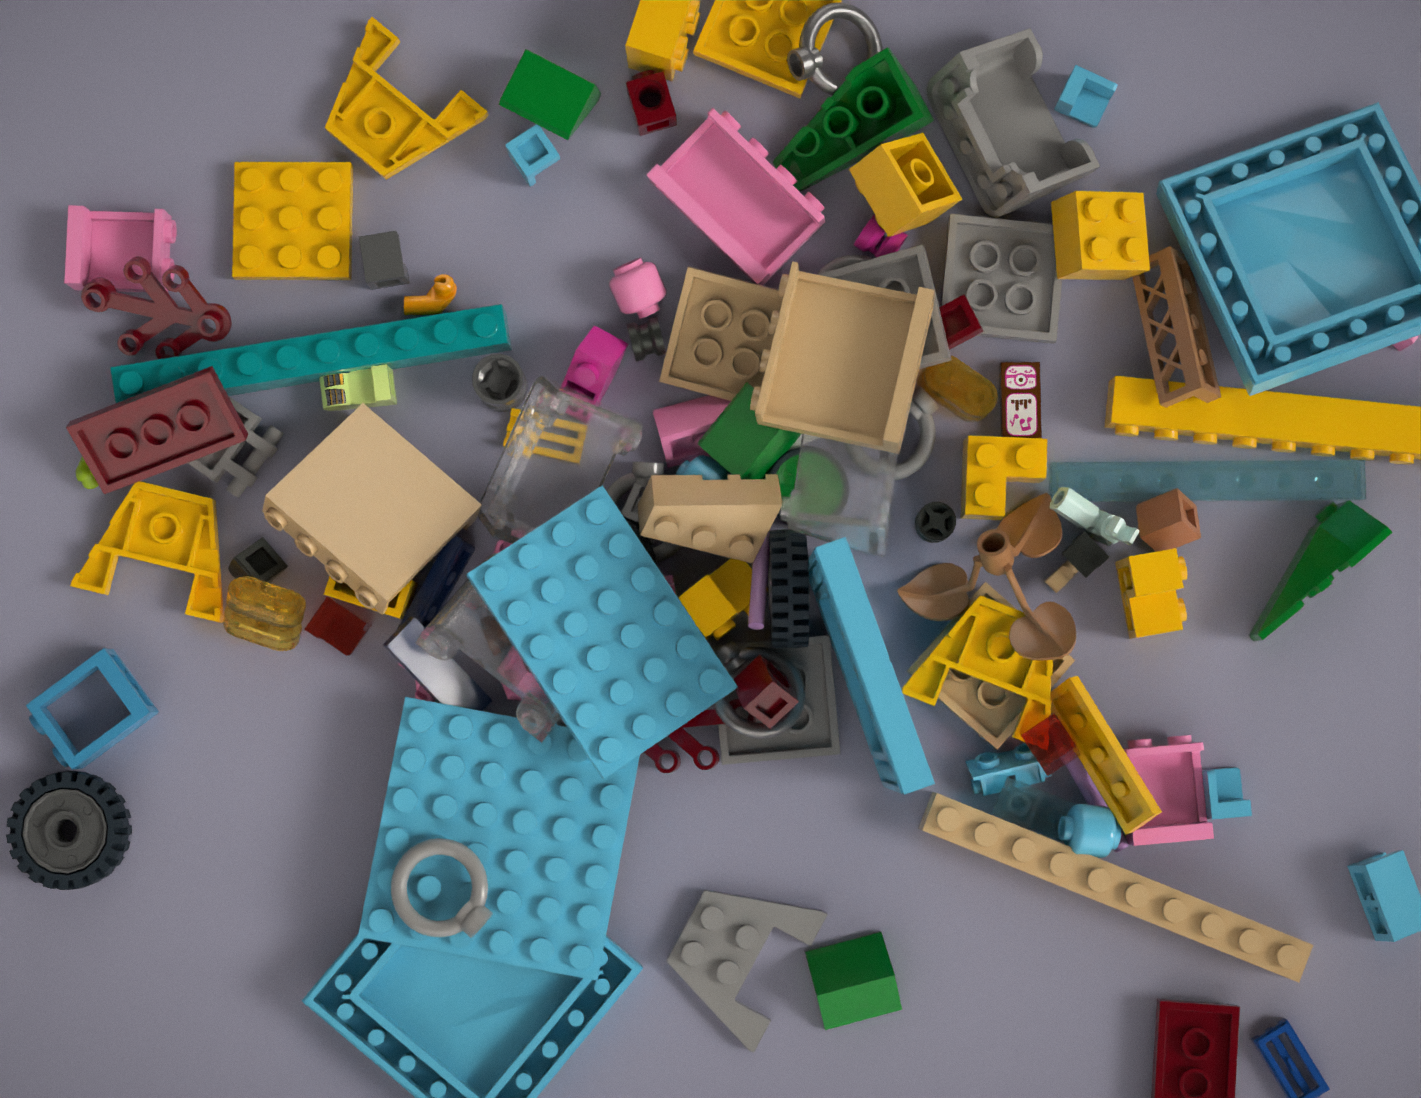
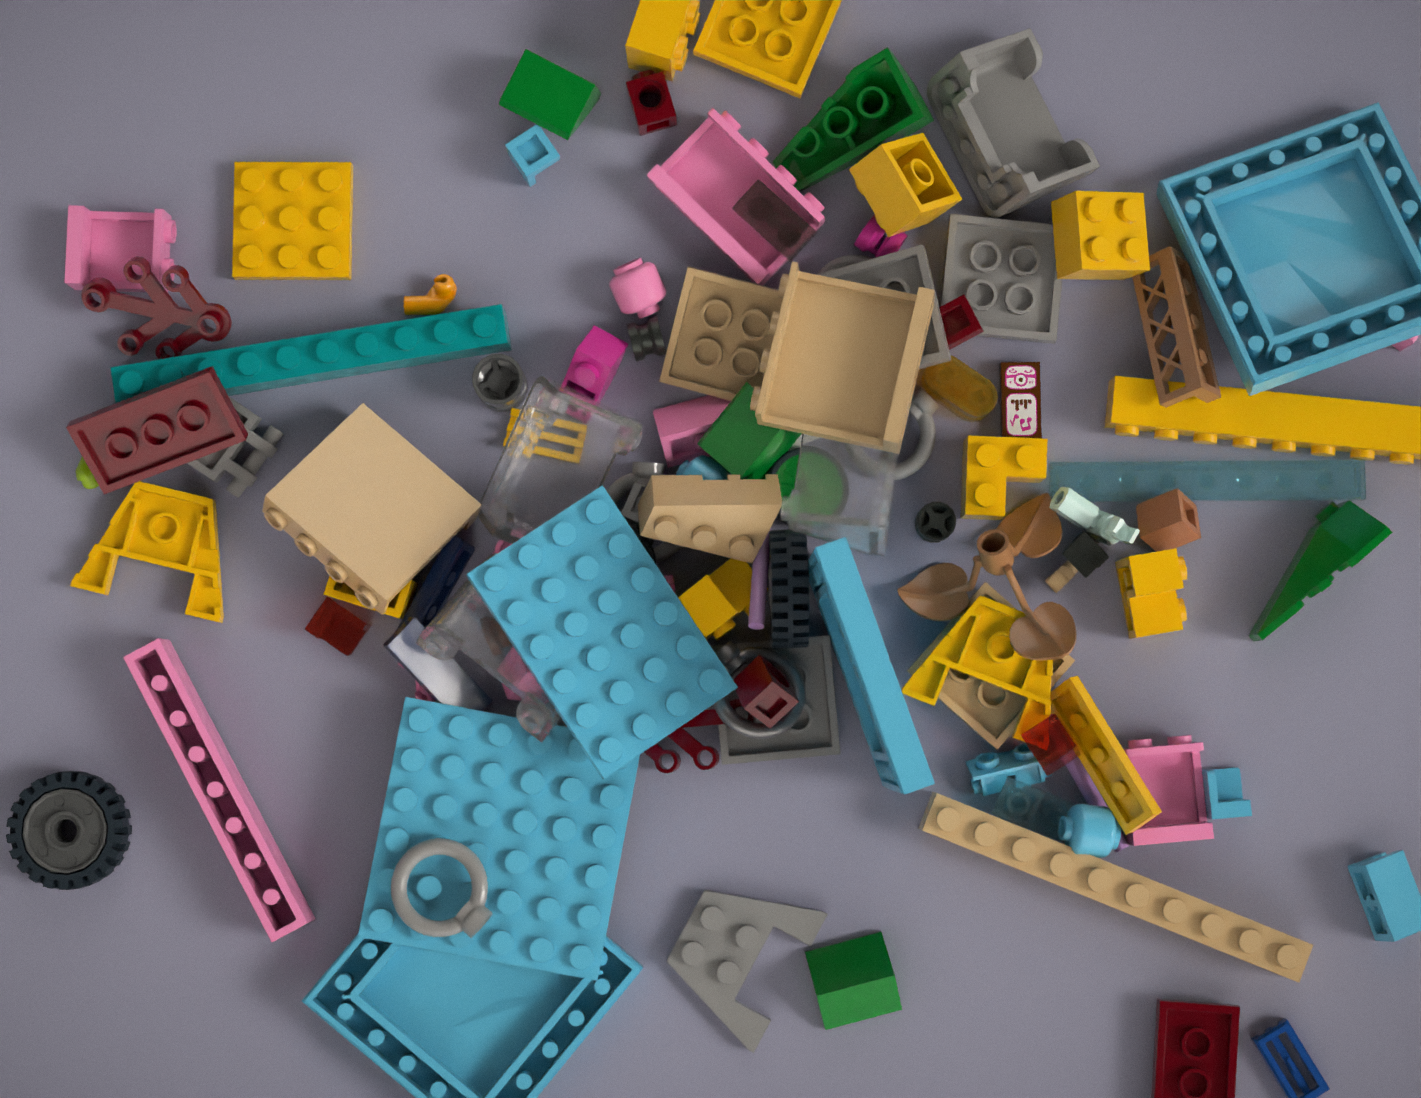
(125, 687): dark azure window -> none
(219, 788): none -> bright pink brick
(258, 562): pearl dark grey slope -> none
(264, 613): clear yellow brick -> none
(367, 386): yellowish green leg -> none
(382, 122): yellow wing -> none
(383, 260): dark grey panel -> none
(774, 220): none -> clear smoke plate
(807, 60): flat silver piece -> none
(1085, 96): medium azure panel -> none

